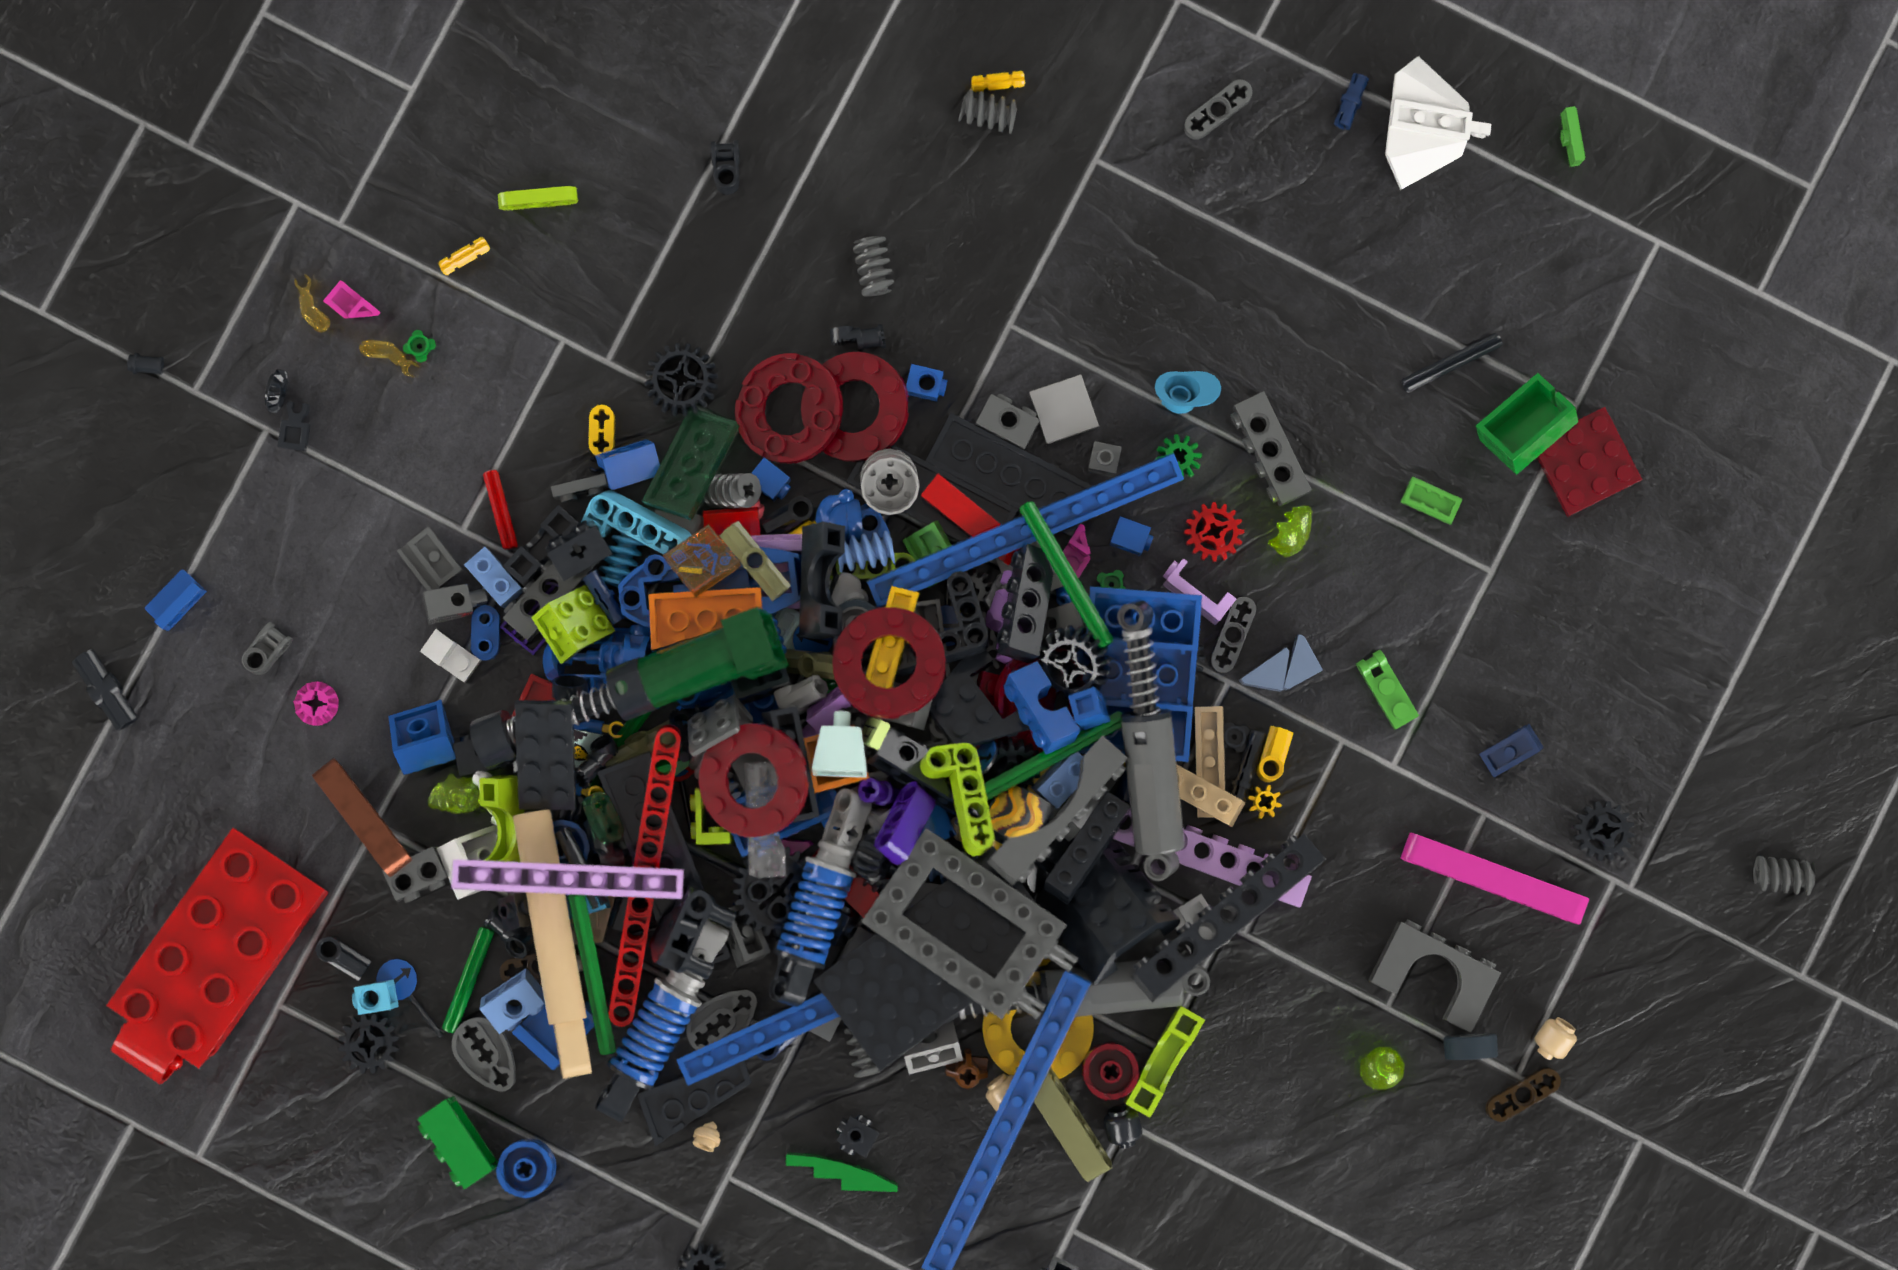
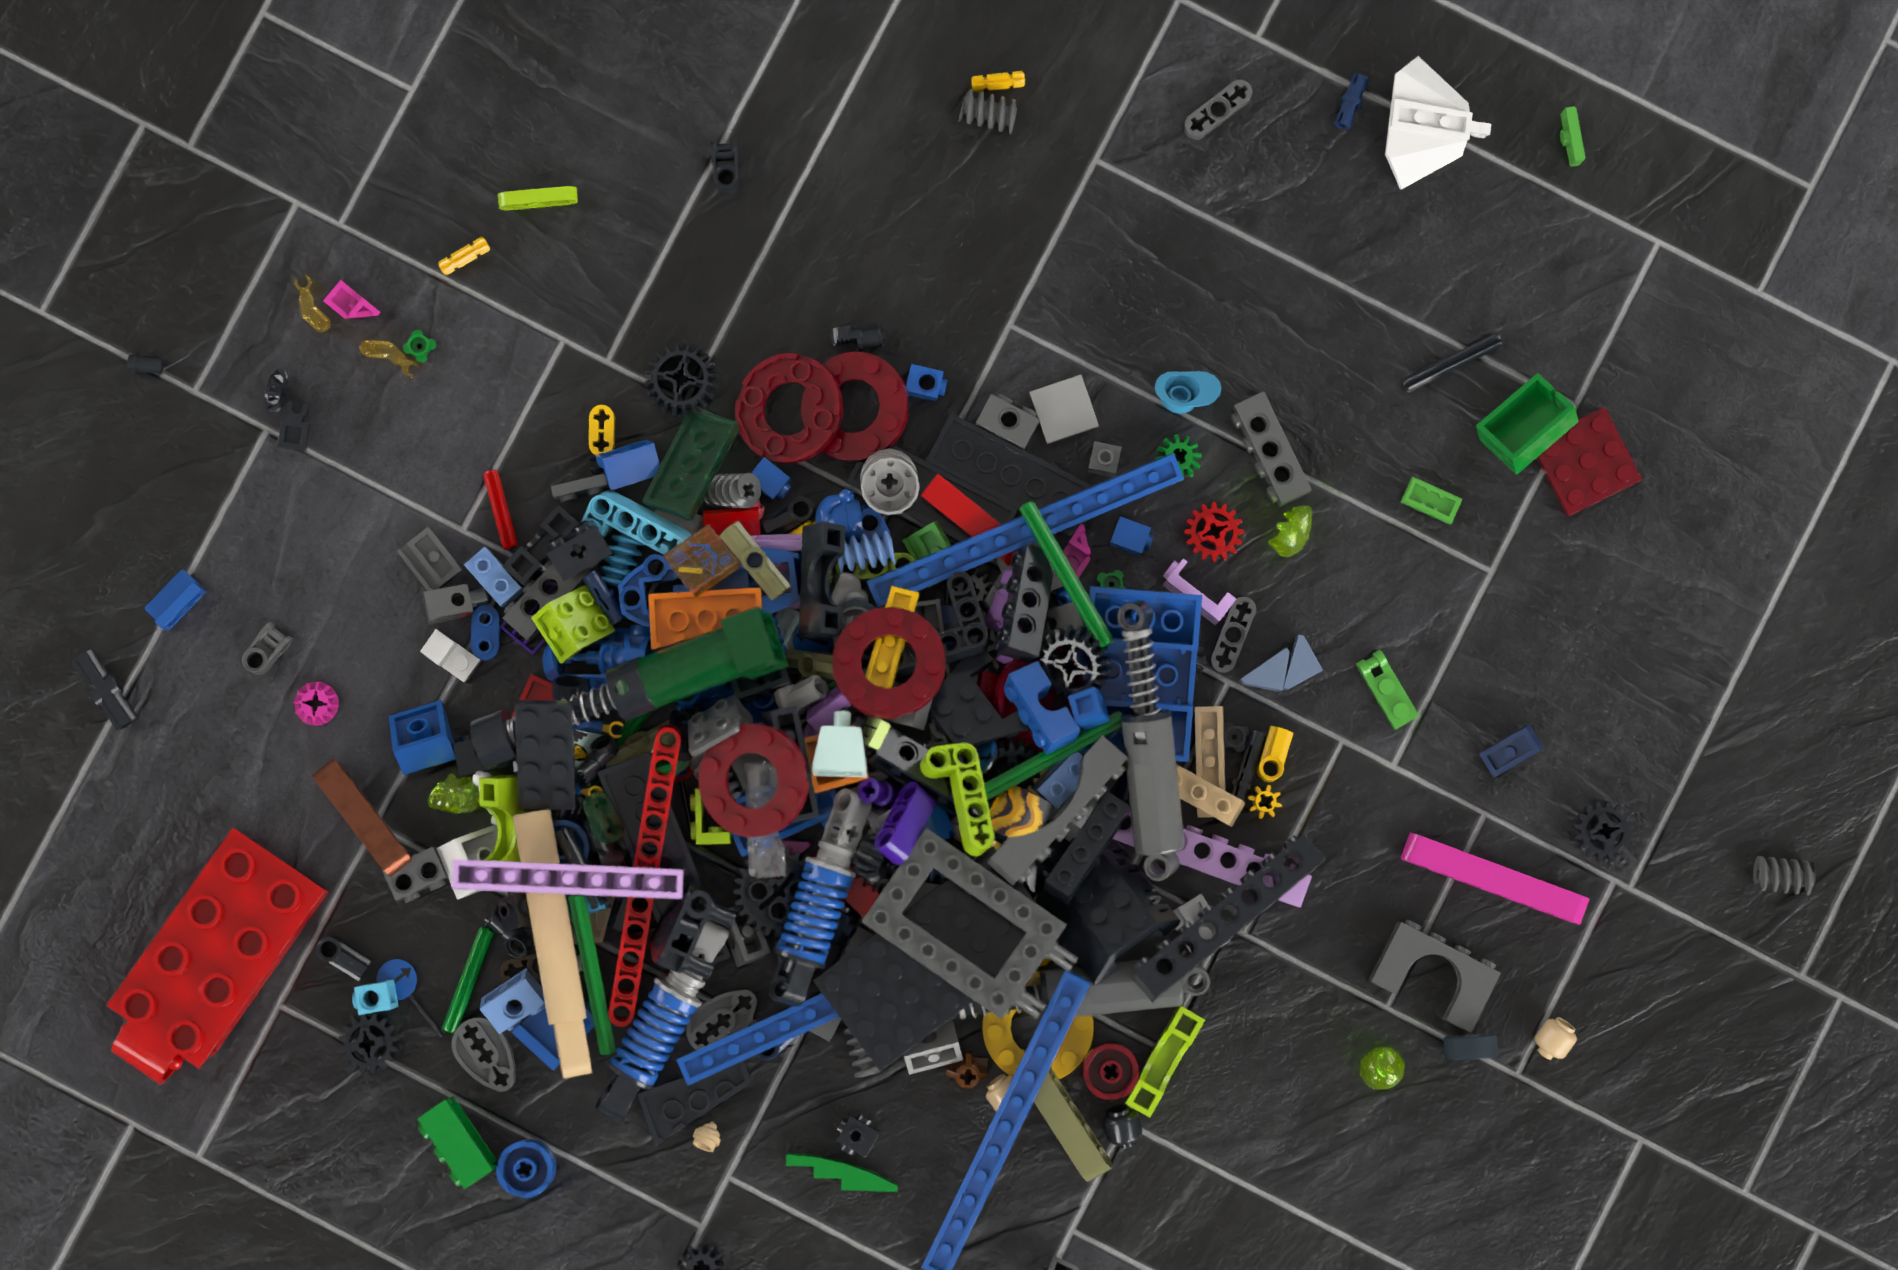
(872, 266): dark grey piece -> none
(1534, 1098): dark brown beam -> none

